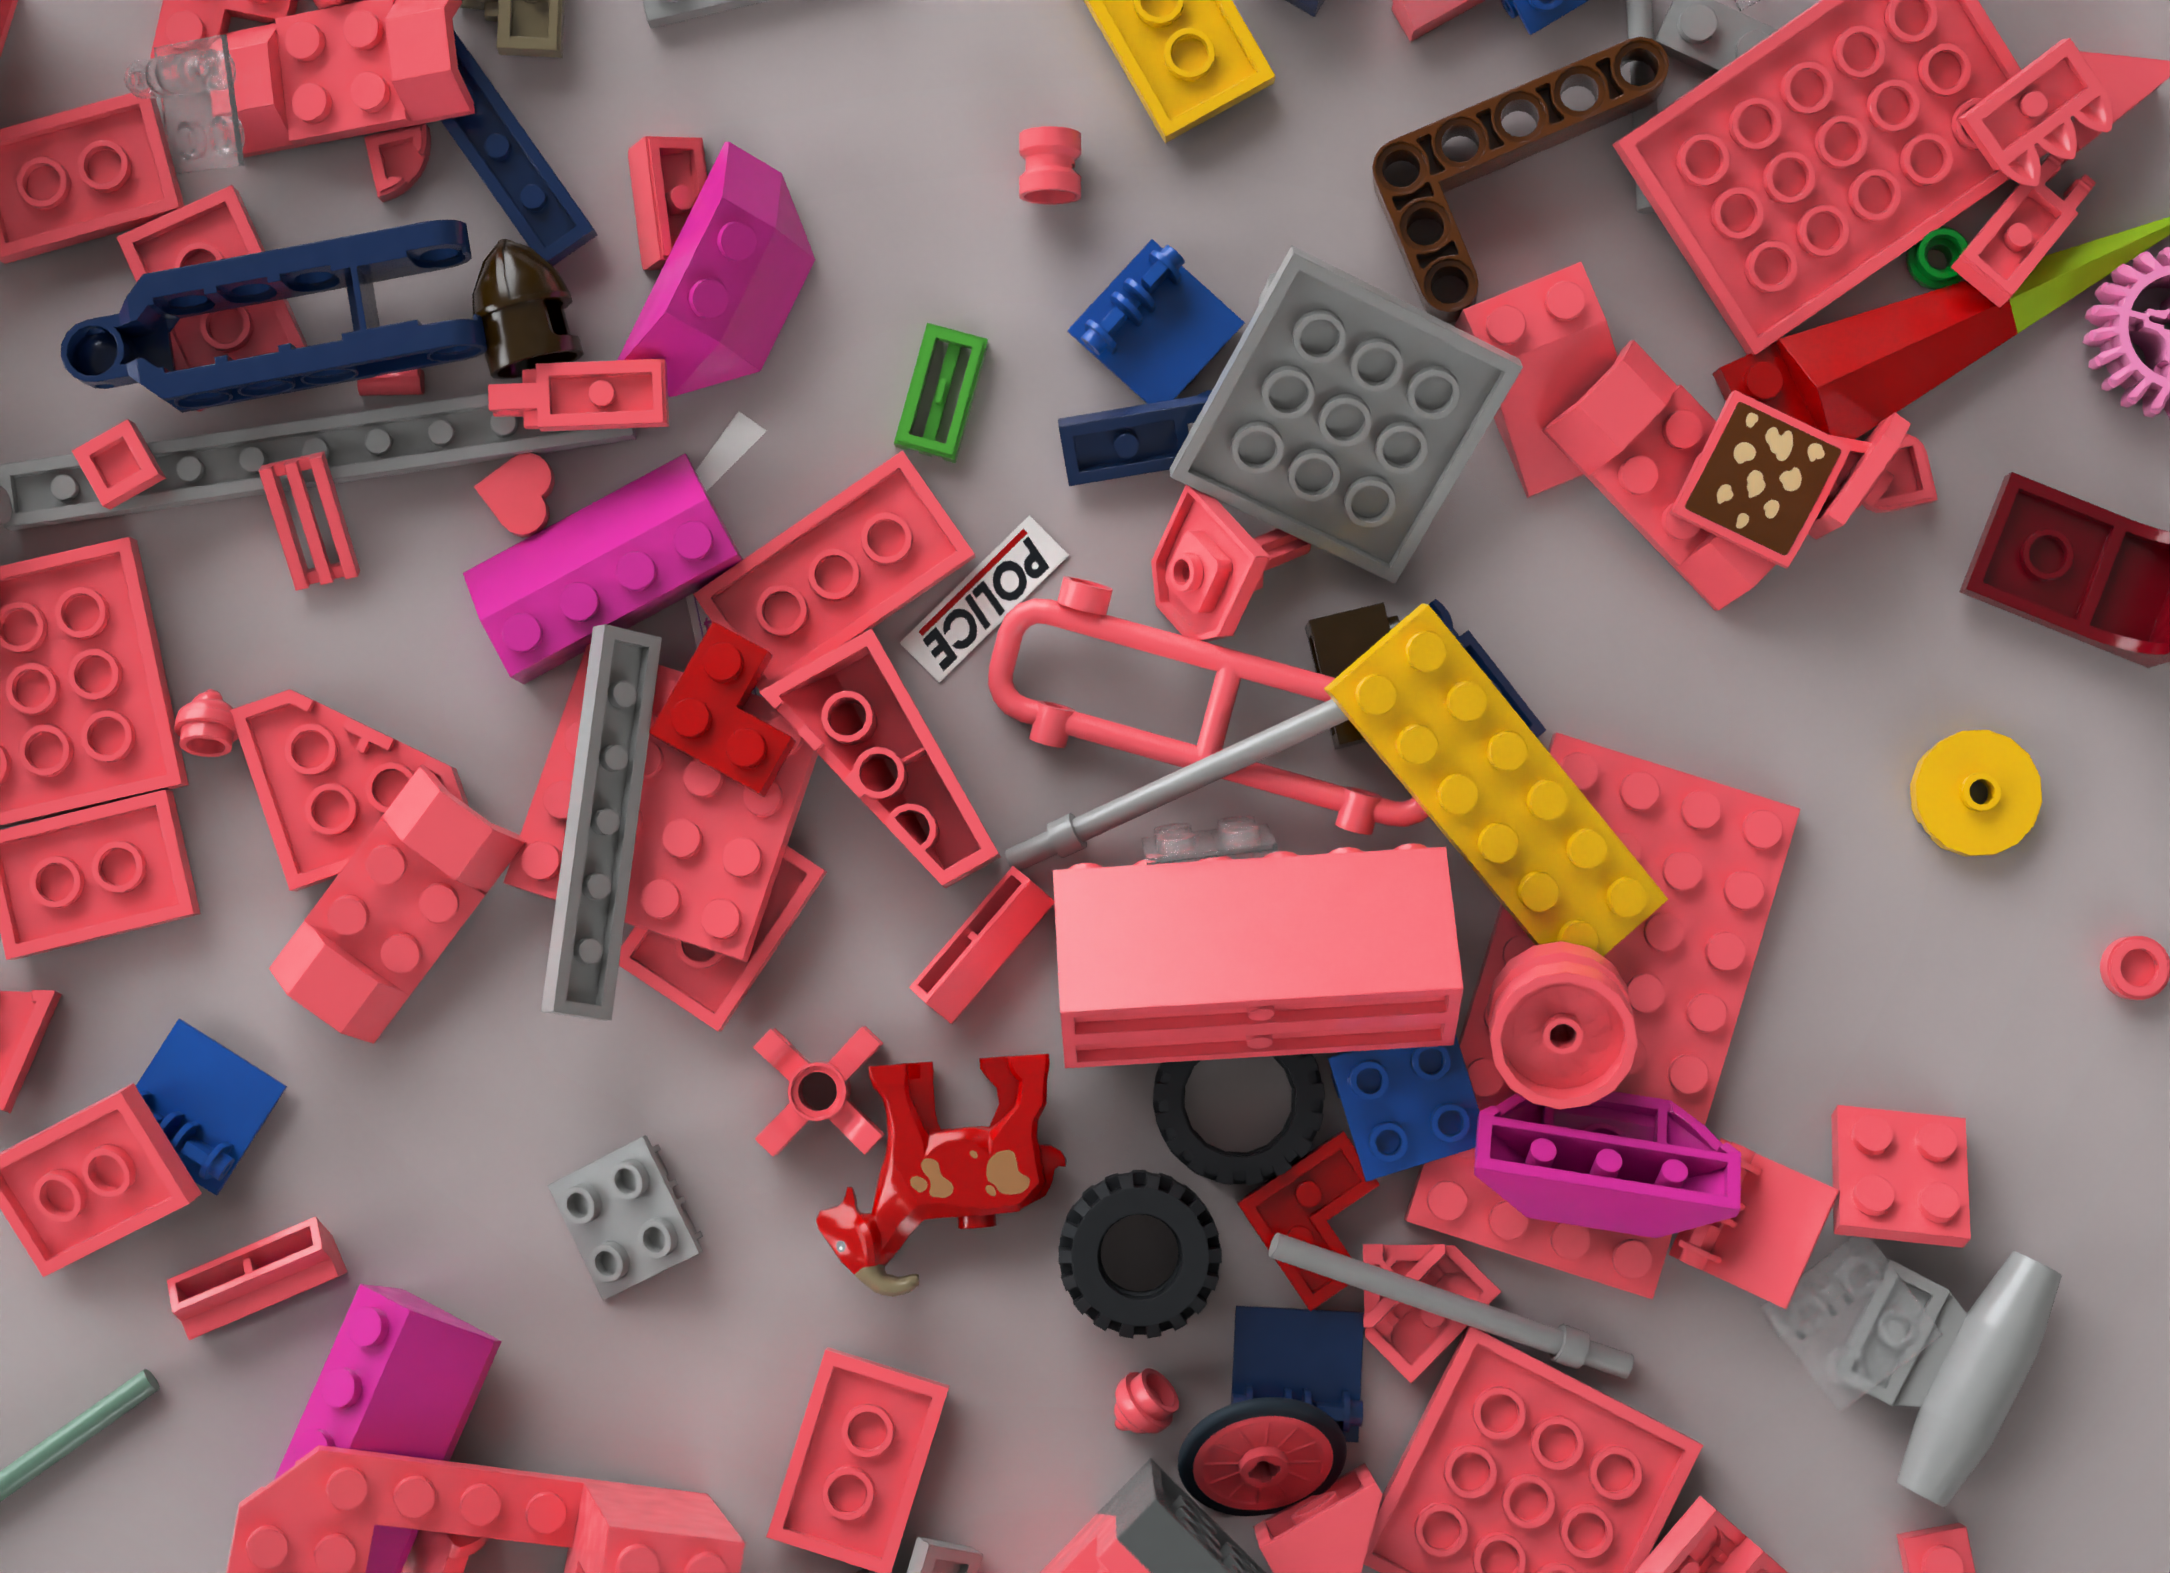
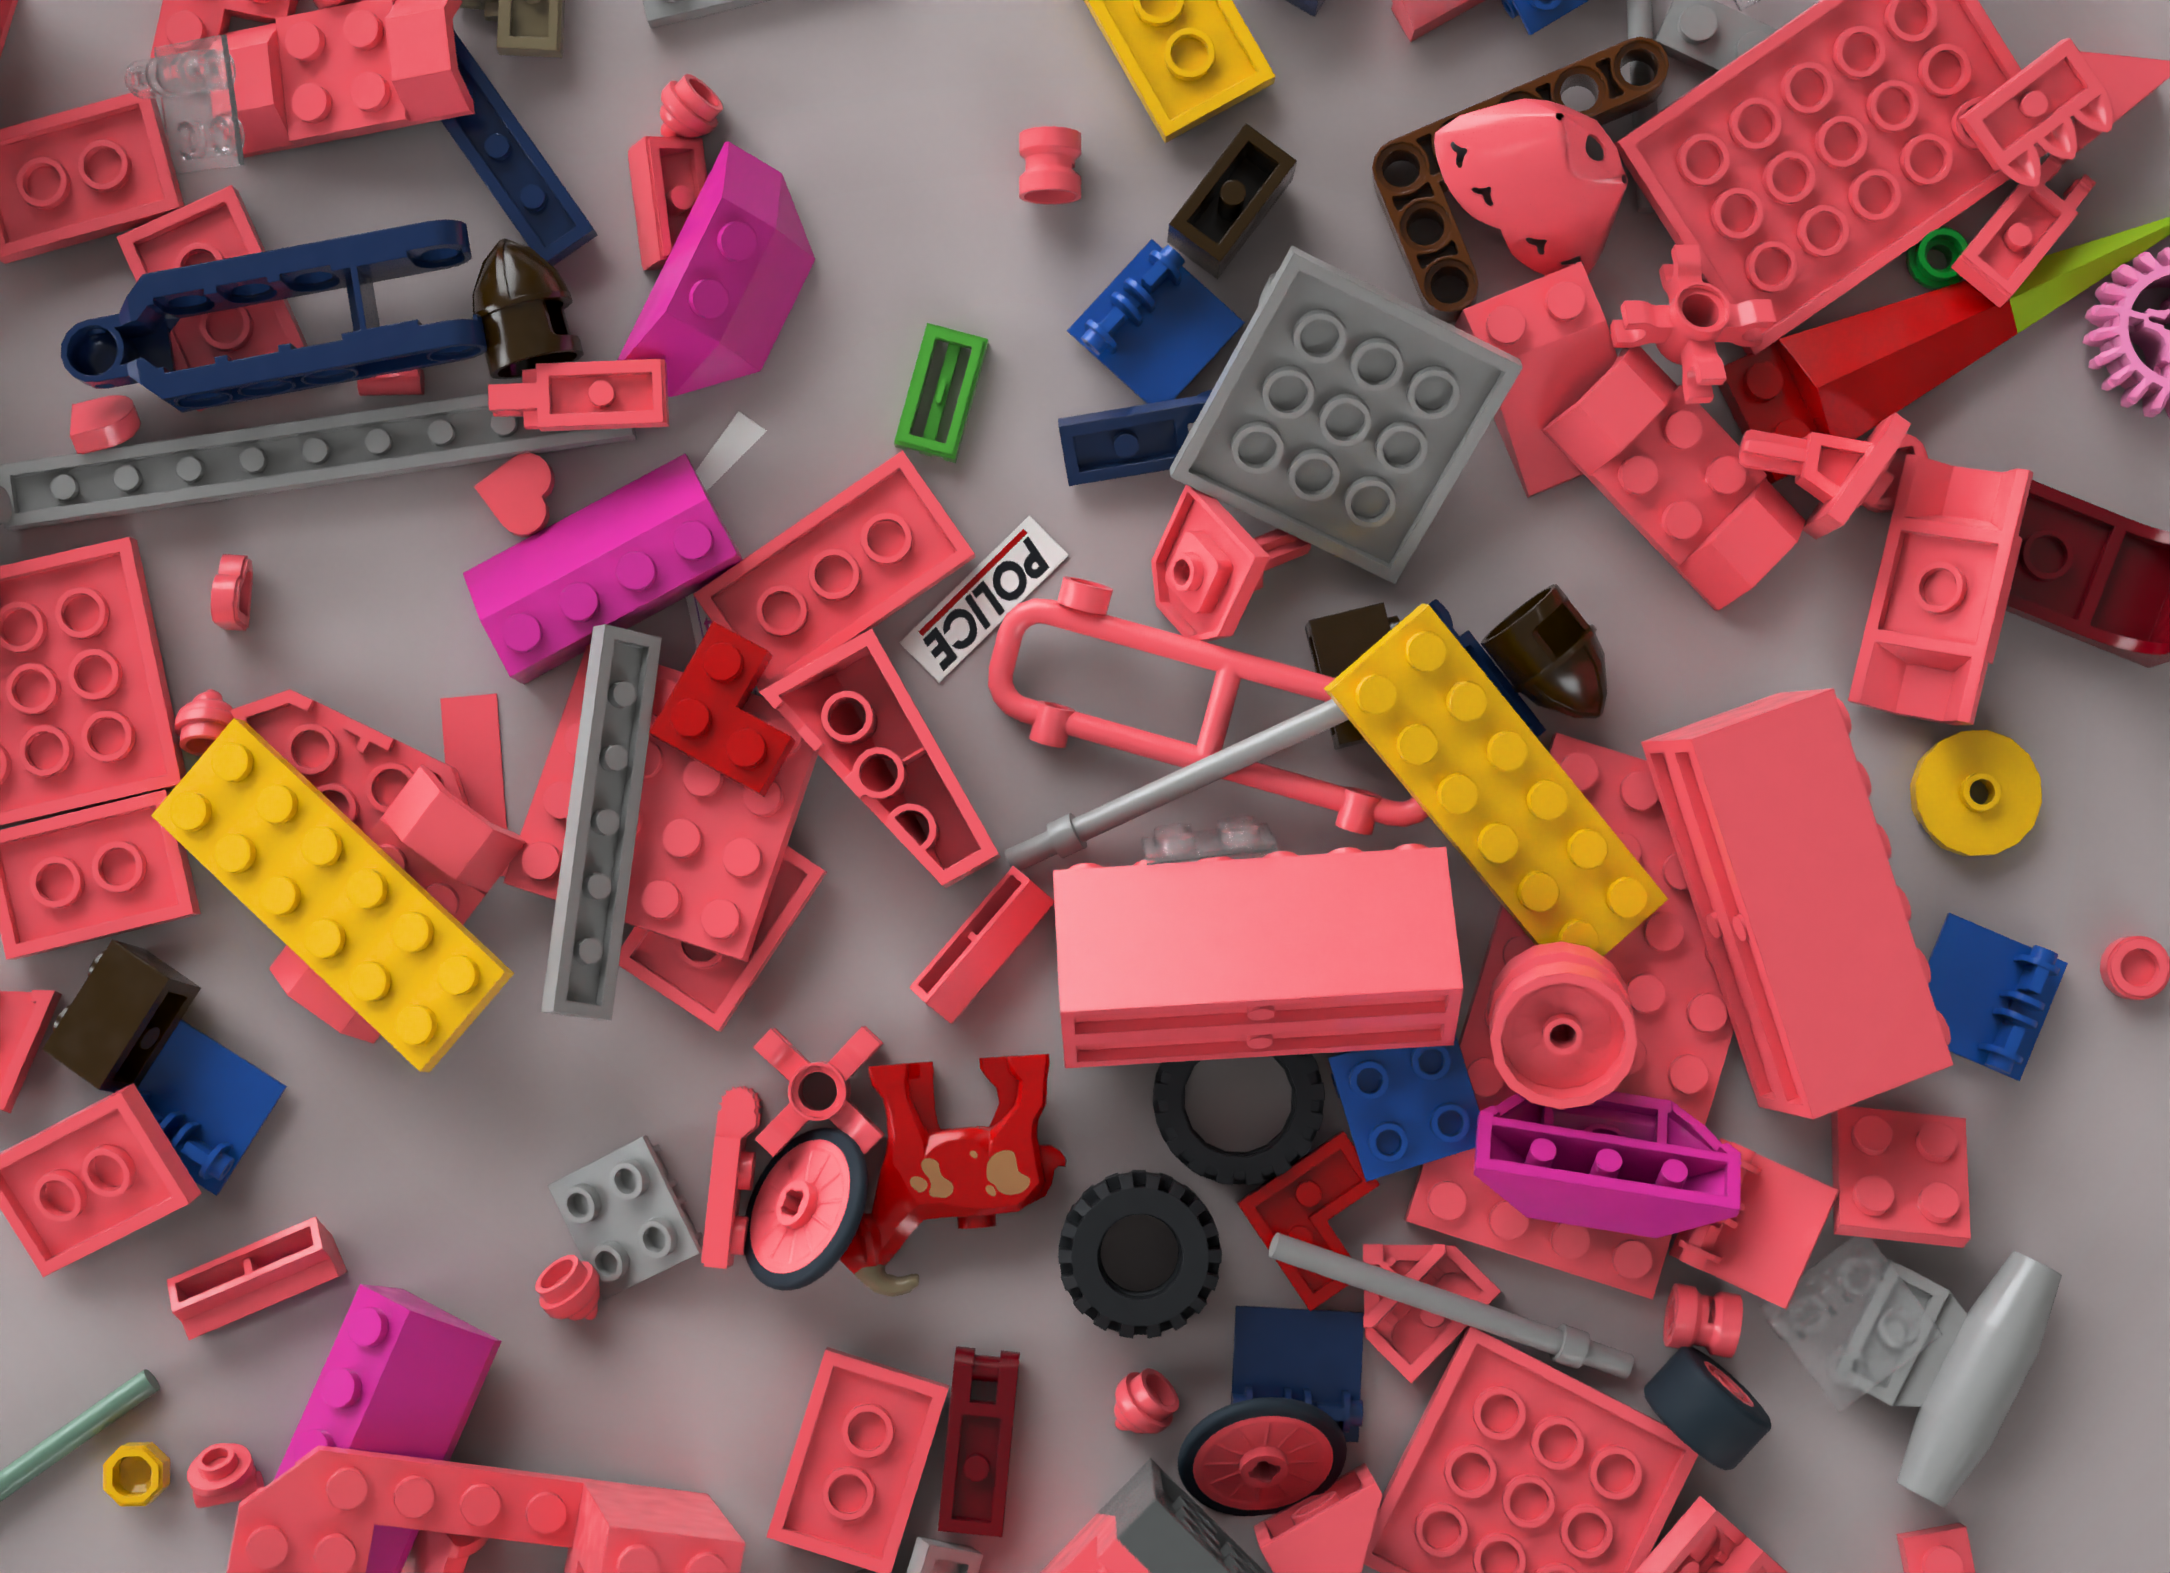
(103, 423): none -> coral tile
(118, 464): coral plate -> none
(120, 1017): none -> dark brown brick
(136, 1474): none -> yellow tile
(223, 1475): none -> coral plate
(232, 593): none -> coral tile
(323, 571): coral tile -> none
(332, 895): none -> yellow plate
(398, 159): coral tile -> none
(474, 749): none -> coral sticker
(569, 1289): none -> coral plate
(688, 108): none -> coral plate
(730, 1173): none -> coral hinge
(806, 1209): none -> coral wheel
(978, 1445): none -> dark red plate
(1231, 201): none -> dark brown brick
(1537, 179): none -> coral piece
(1551, 655): none -> dark brown helmet
(1692, 323): none -> coral pin
(1703, 1320): none -> coral wheel
(1707, 1408): none -> black wheel
(1761, 479): slope -> none
(1799, 902): none -> coral brick
(1941, 591): none -> coral piece
(1992, 993): none -> blue hinge

